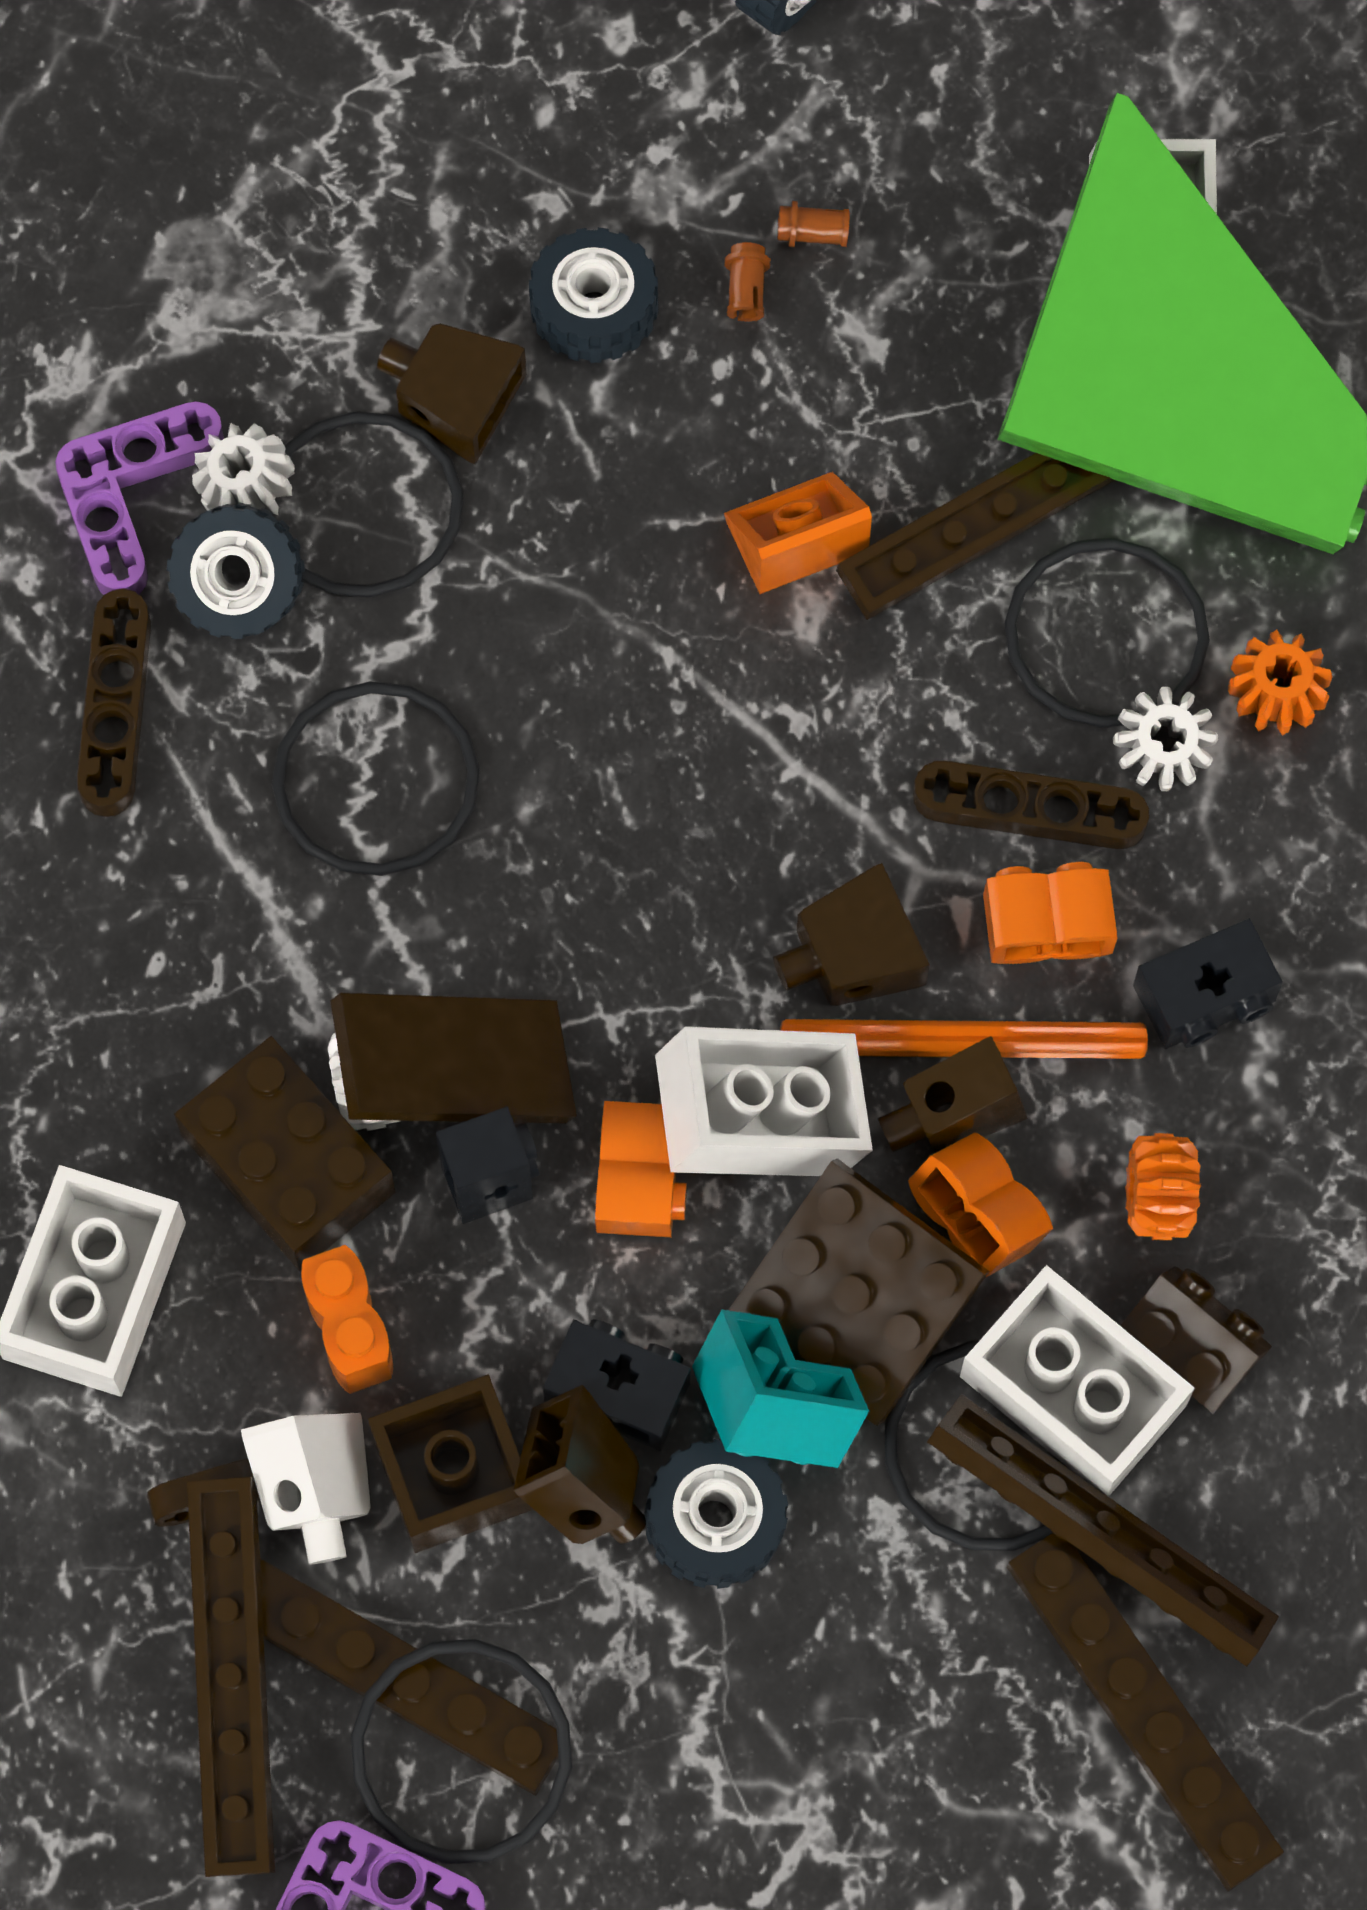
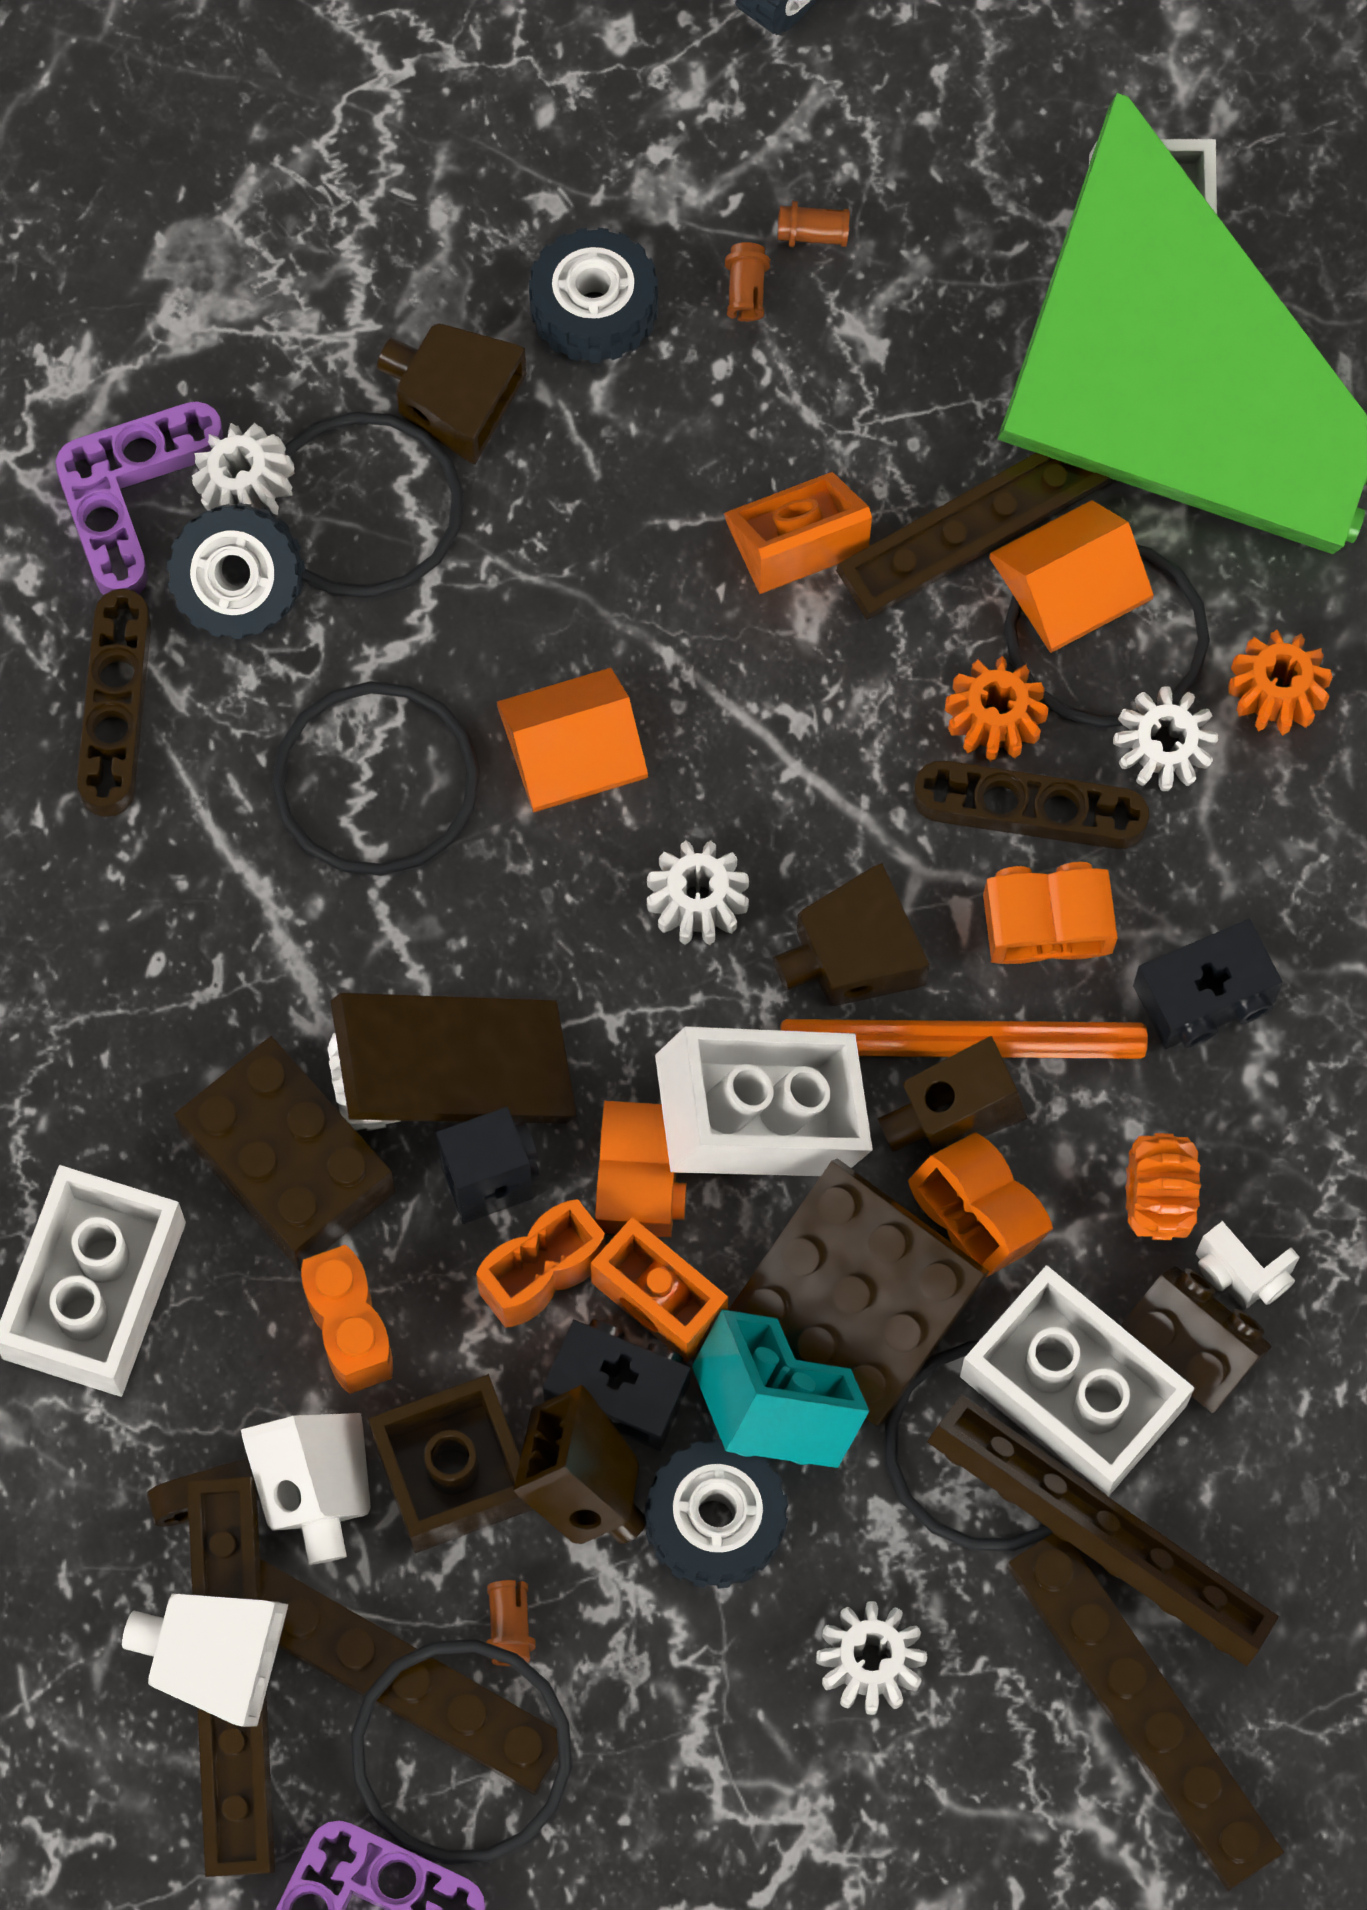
(211, 1652): none -> white torso
(510, 1618): none -> dark orange pin
(526, 1271): none -> orange brick
(573, 739): none -> orange slope
(658, 1288): none -> orange brick
(697, 914): none -> white gear
(891, 1670): none -> white gear
(987, 725): none -> orange gear
(1075, 573): none -> orange slope
(1232, 1267): none -> white bracket

